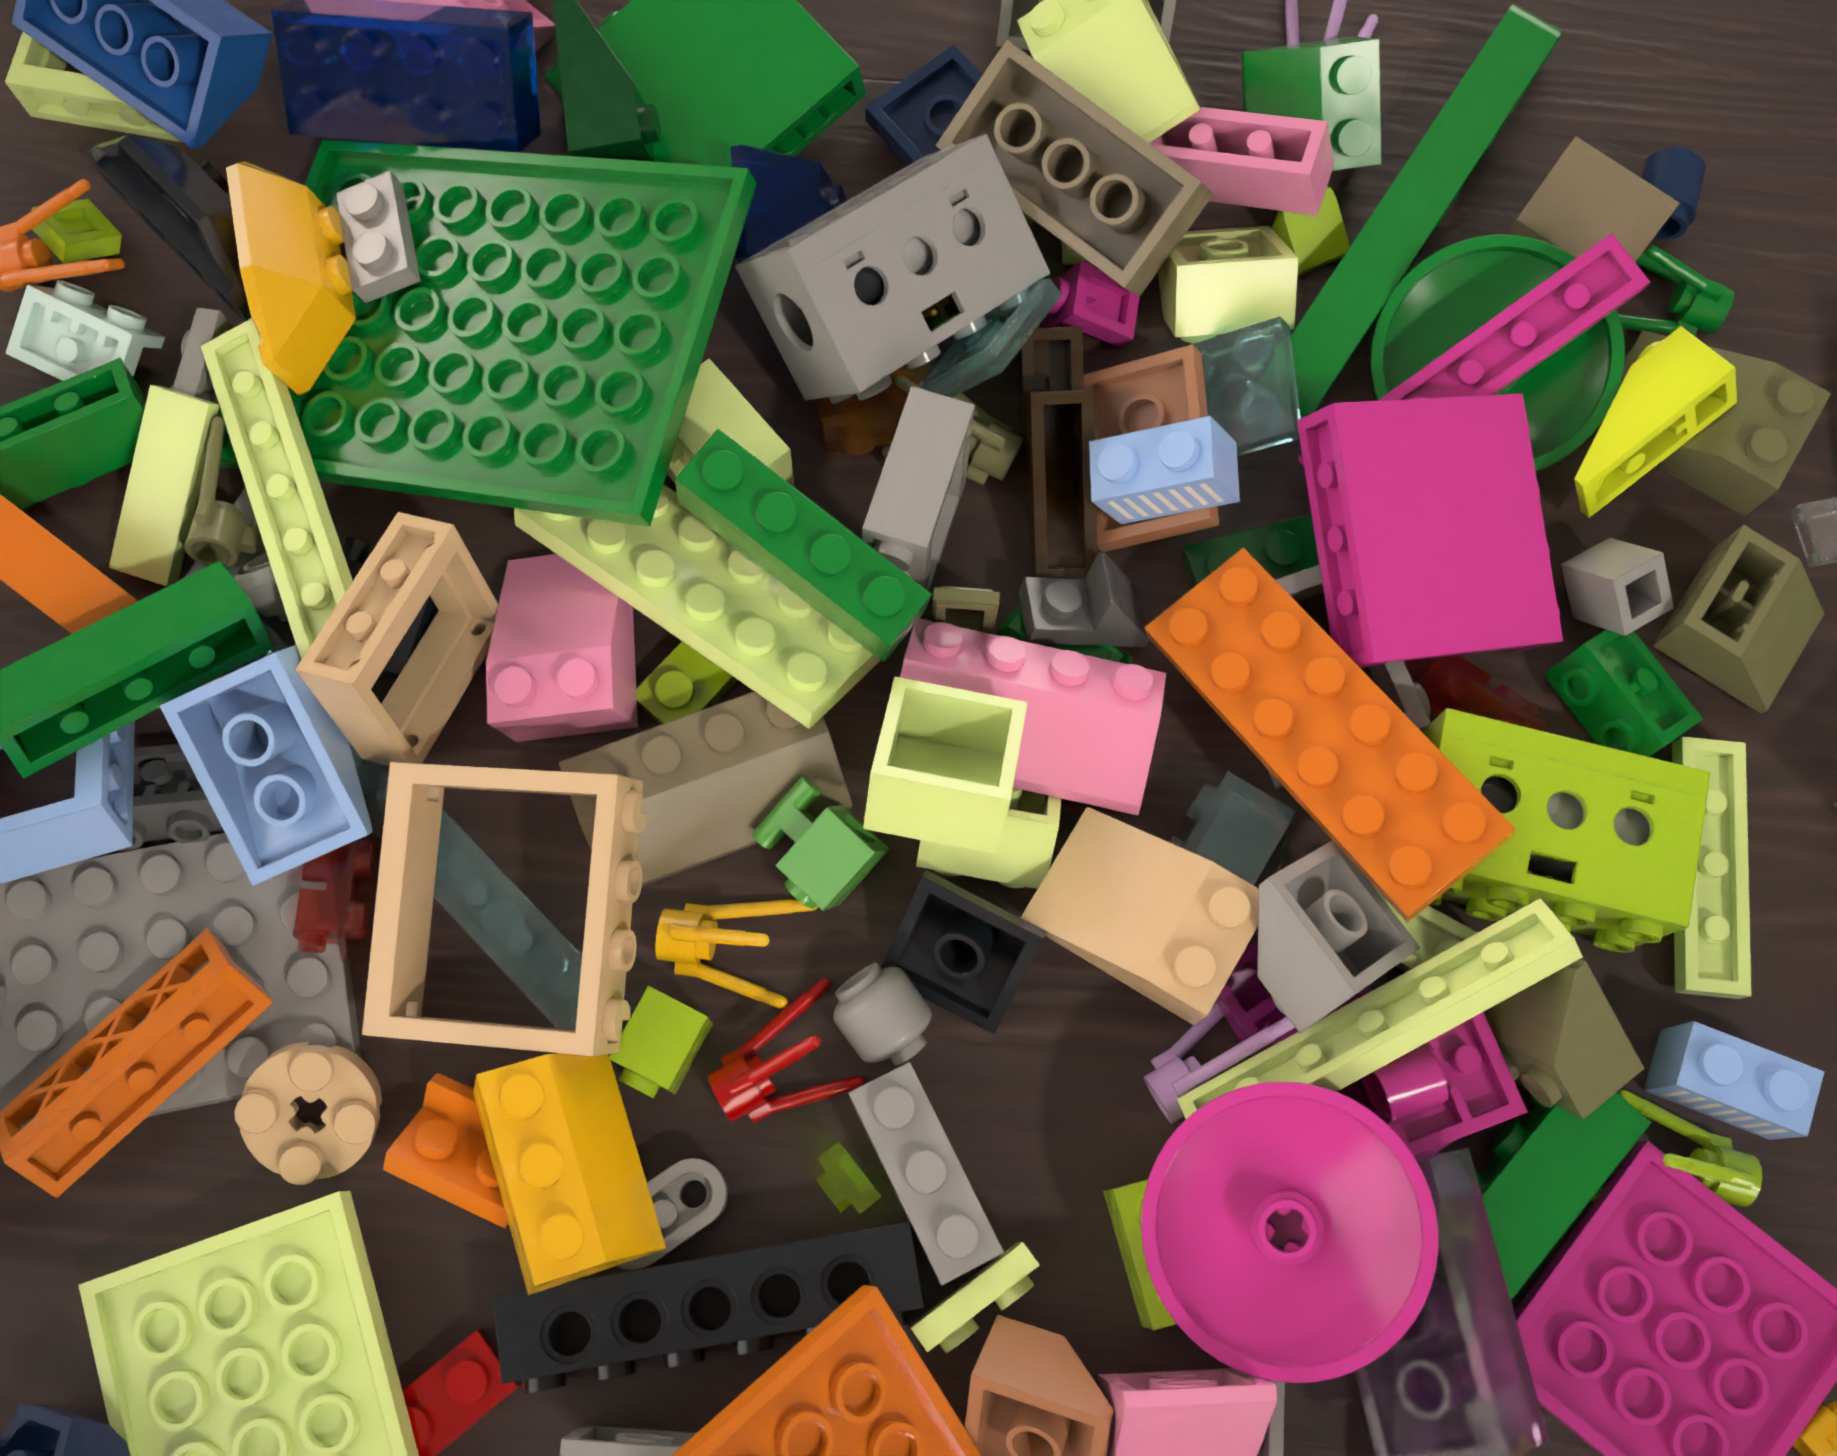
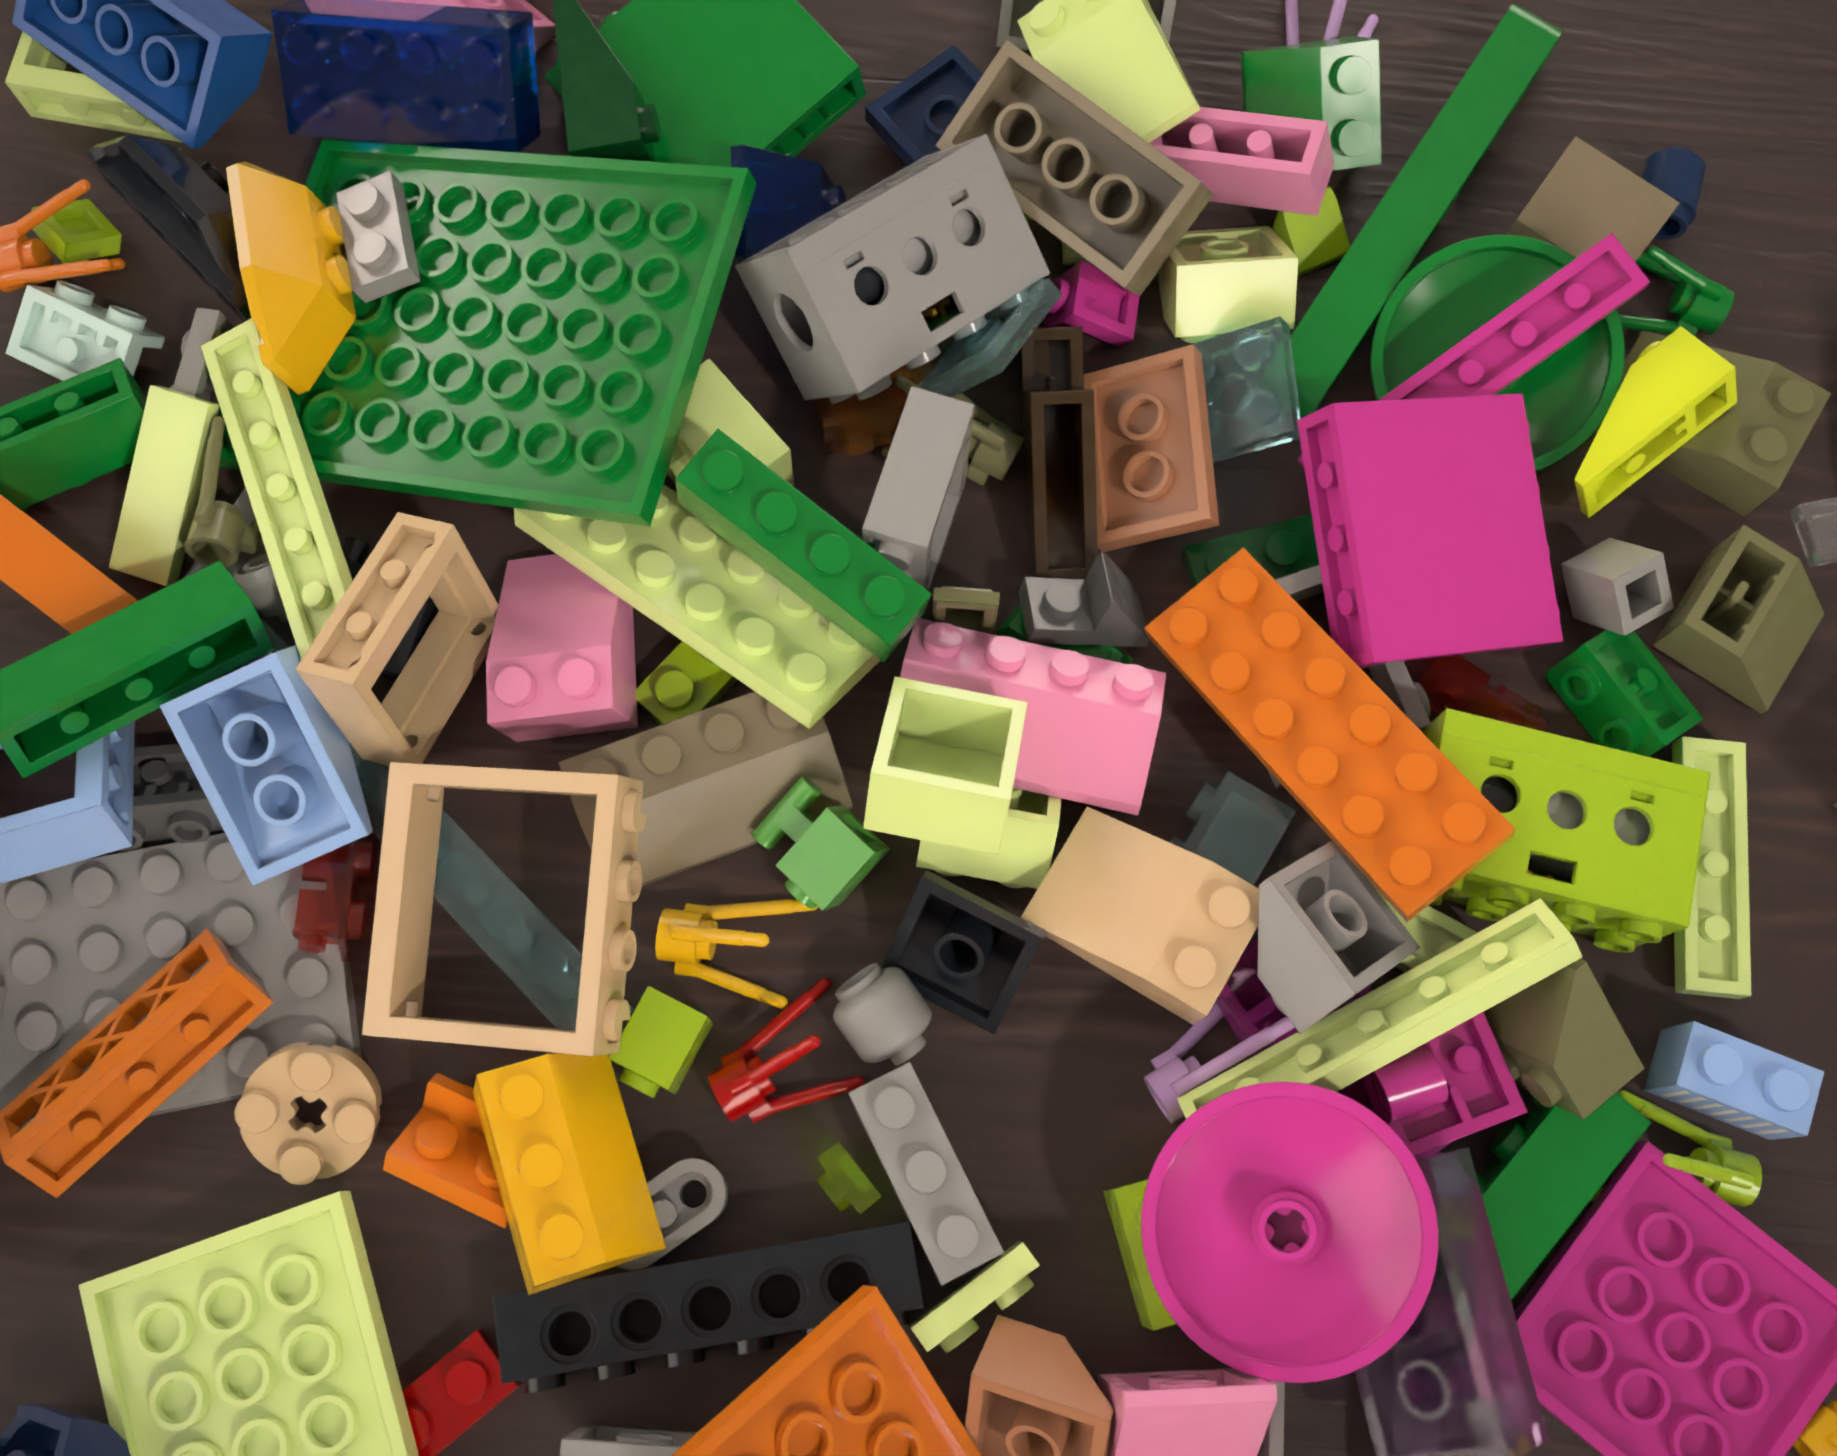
(1164, 470): light blue brick -> none

